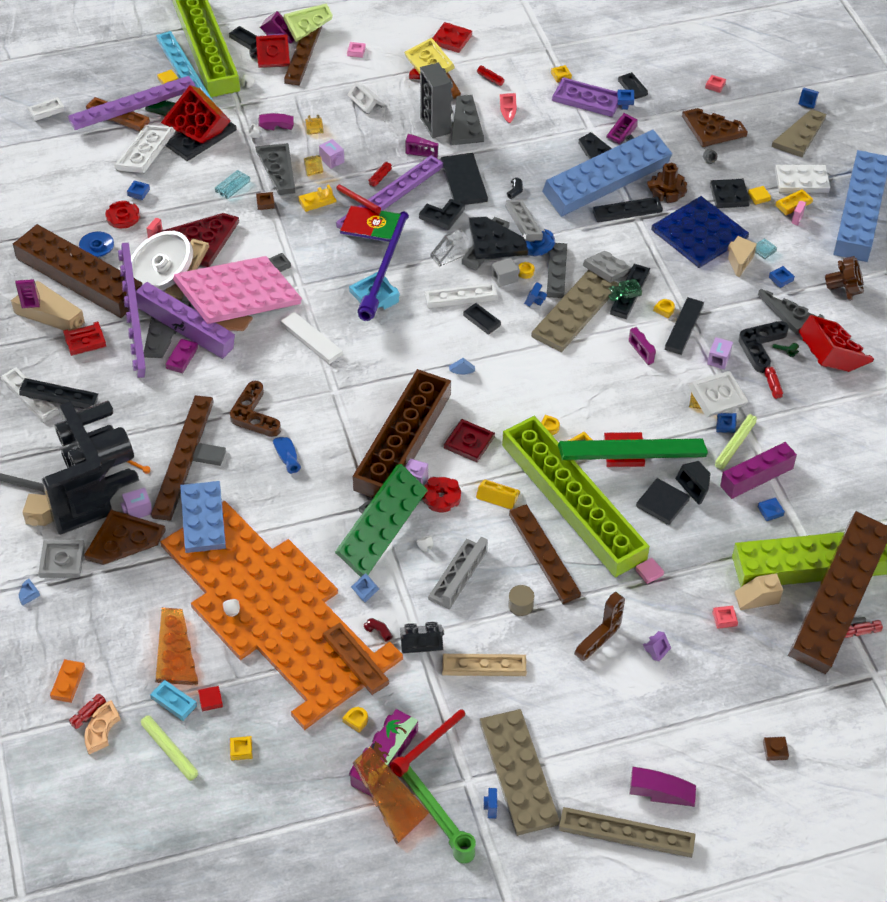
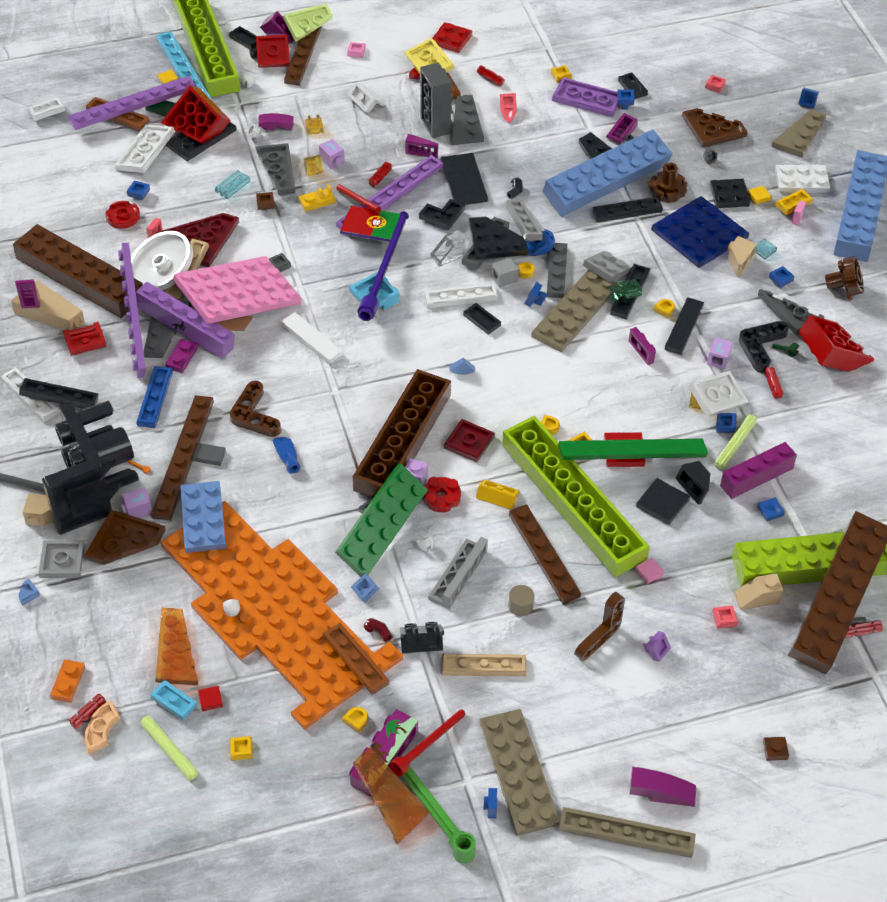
(97, 243): blue dish -> none
(154, 397): none -> blue tile

